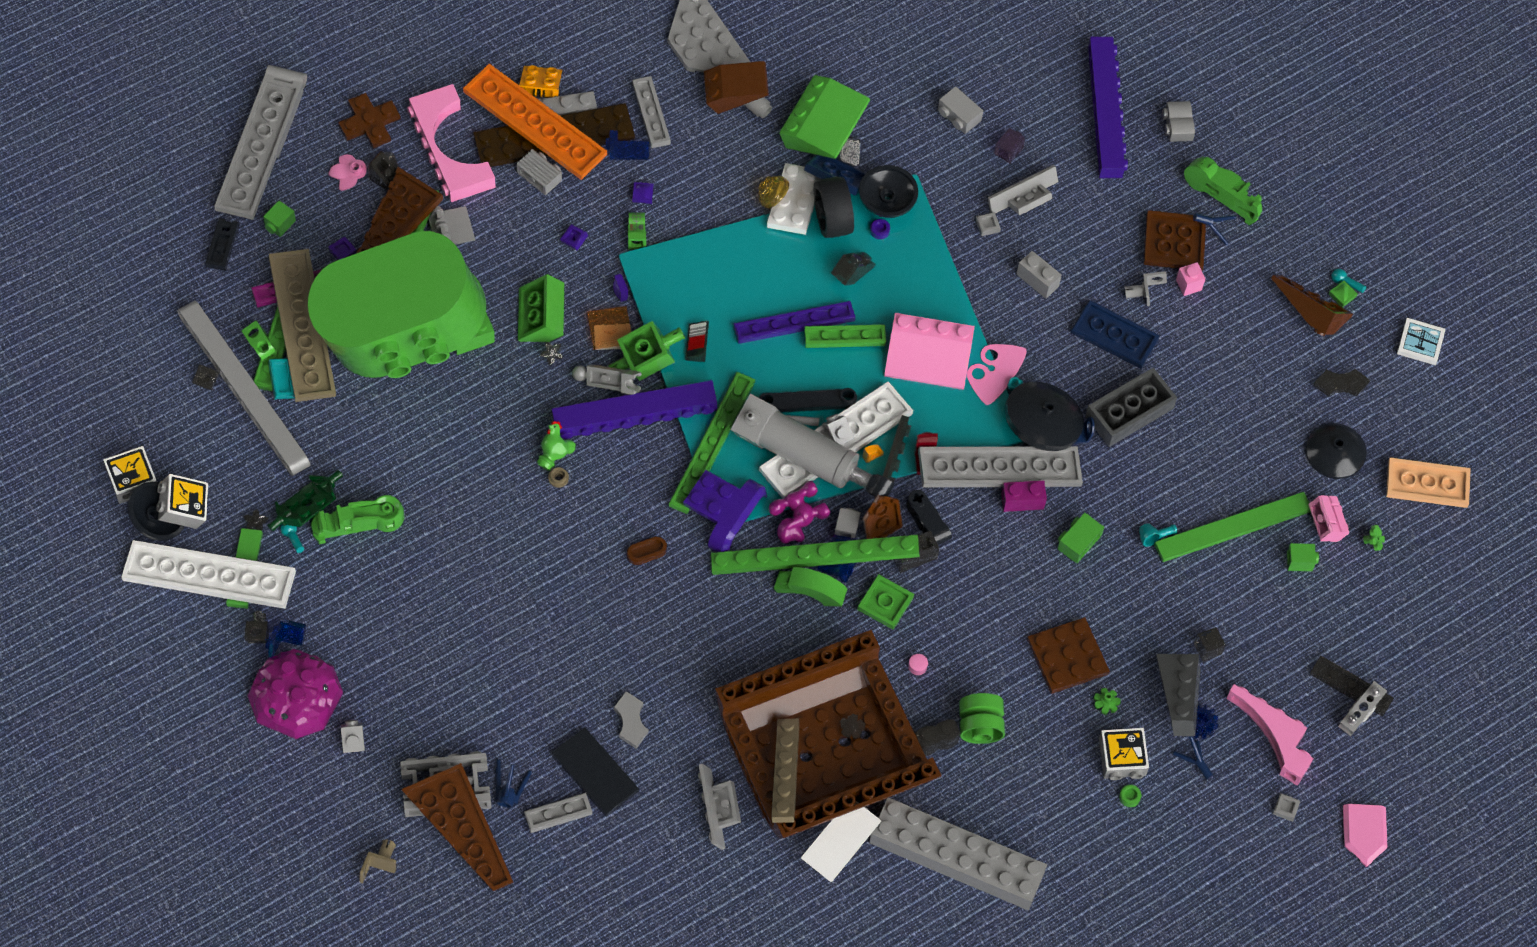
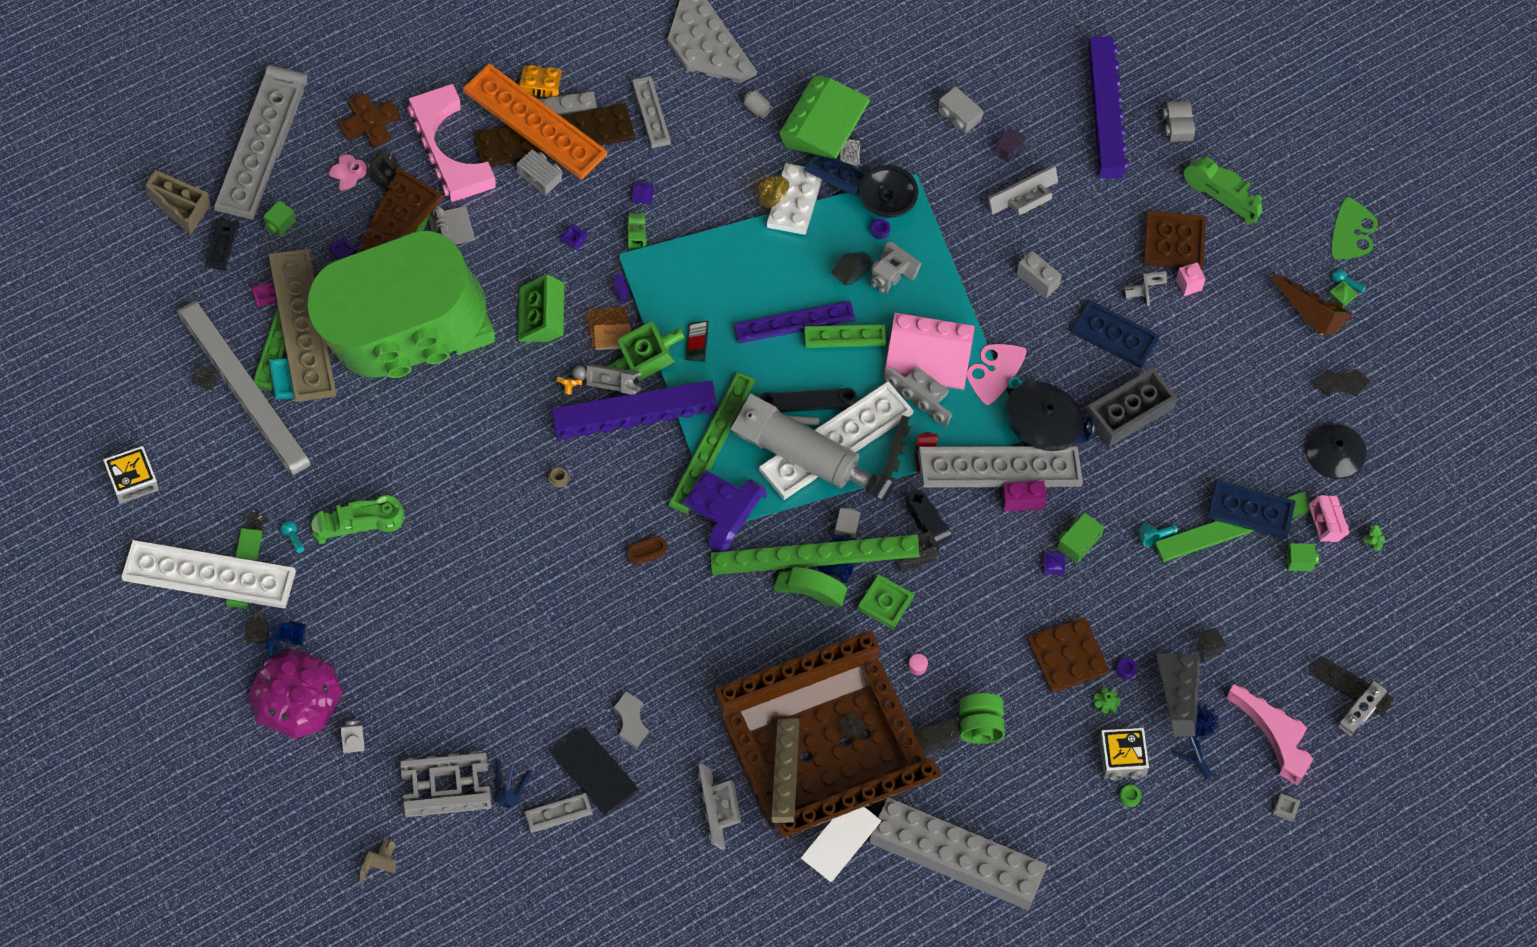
(144, 502): black dish -> none
(178, 200): none -> dark tan wedge
(182, 501): piece -> none
(259, 340): bright green leg -> none
(318, 493): dark green plate -> none
(455, 812): reddish brown wing -> none
(551, 352): clear smoke plant -> none
(554, 447): bright green animal -> none
(569, 383): none -> light orange plant
(626, 149): clear blue bracket -> none
(735, 85): reddish brown slope -> none
(803, 514): magenta animal -> none
(833, 207): black wheel -> none
(838, 429): bracket -> none
(872, 452): light orange tile -> none
(882, 517): reddish brown tile -> none
(893, 263): none -> light grey tile
(922, 391): none -> light grey bracket
(988, 224): light grey tile -> none
(1054, 563): none -> dark purple tile
(1126, 668): none -> dark purple tile
(1209, 221): dark blue plant -> none
(1251, 509): none -> dark blue tile
(1348, 220): none -> bright green piece
(1365, 831): bright pink tile -> none
(1421, 341): tile -> none
(1428, 482): light nougat plate -> none

